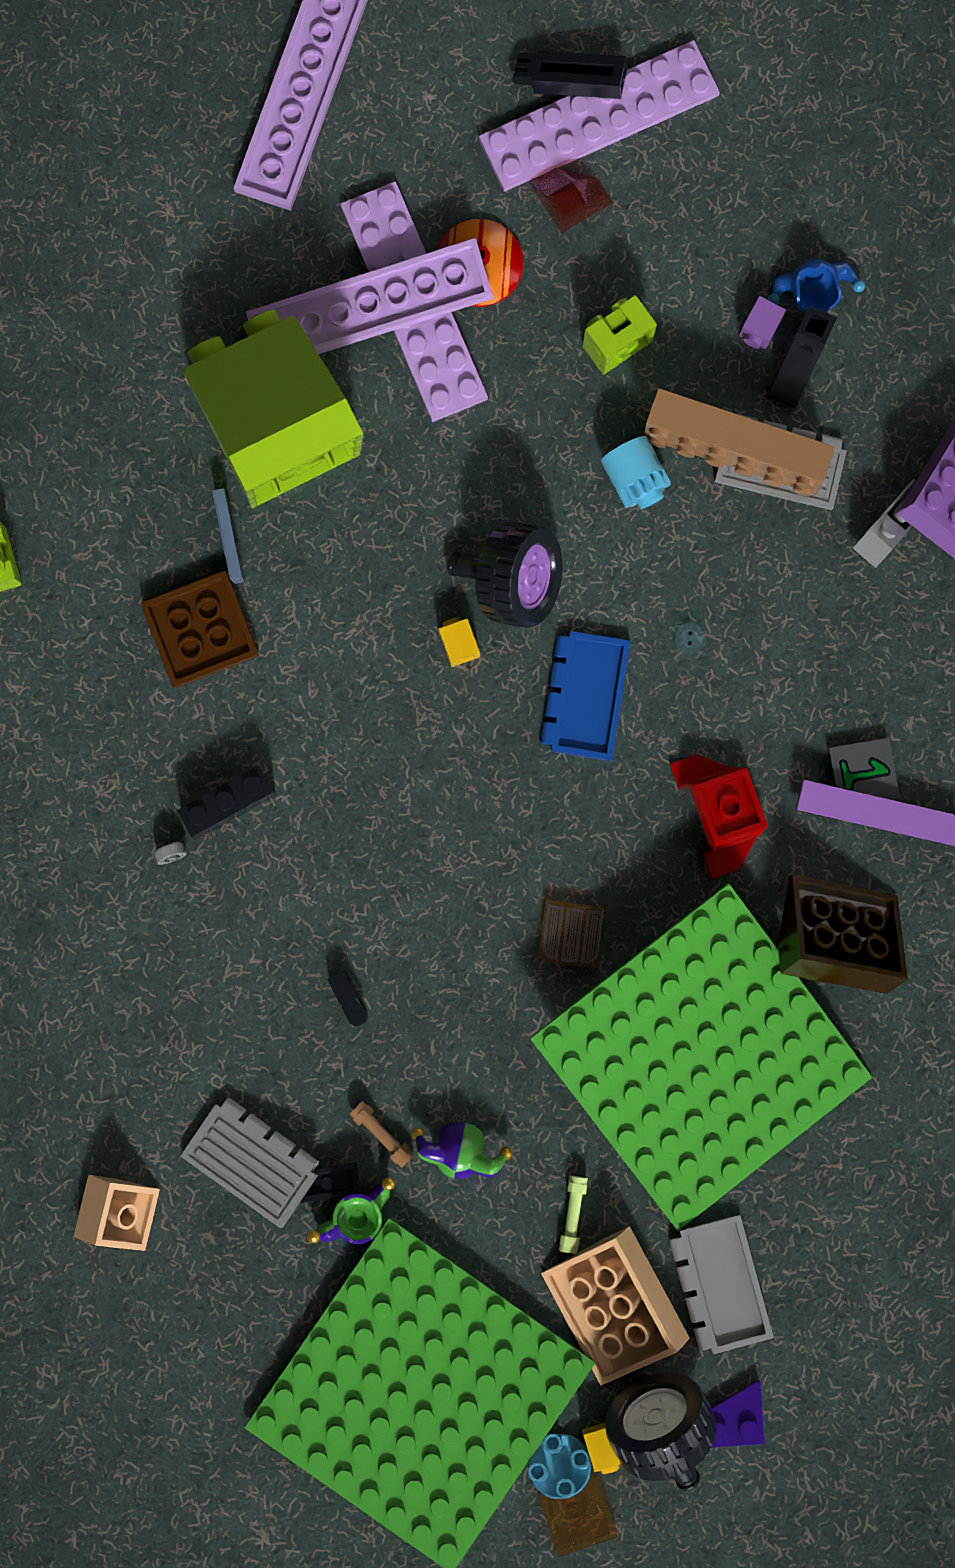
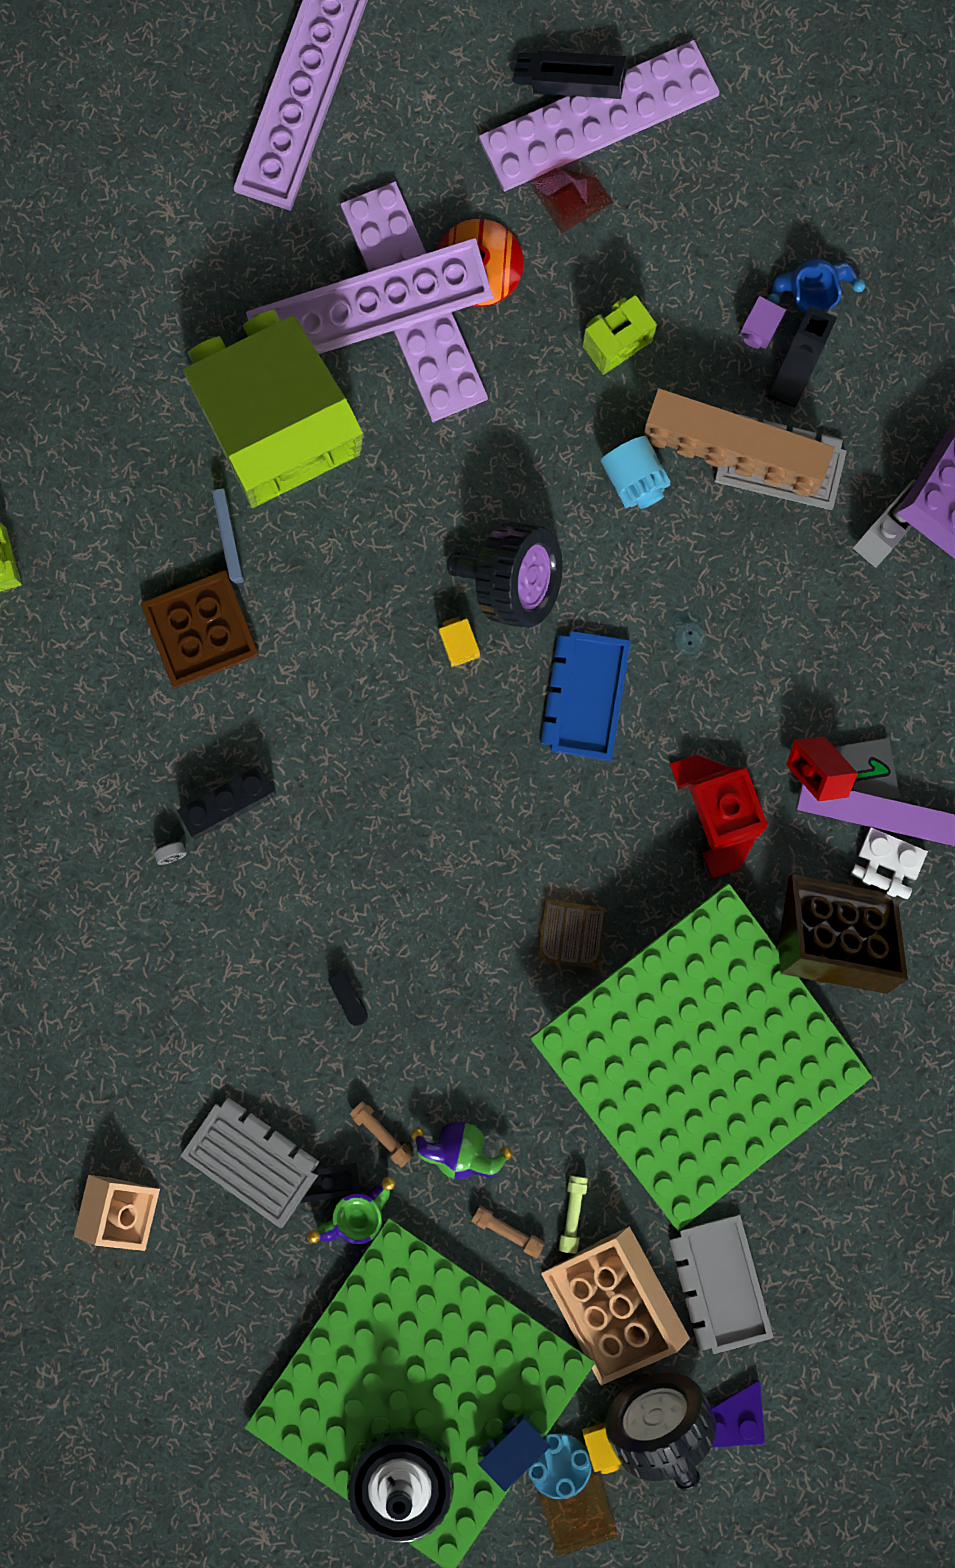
(400, 1485): none -> black wheel
(512, 1450): none -> dark blue brick
(531, 1245): none -> medium nougat bar
(821, 768): none -> red brick
(891, 854): none -> white plate

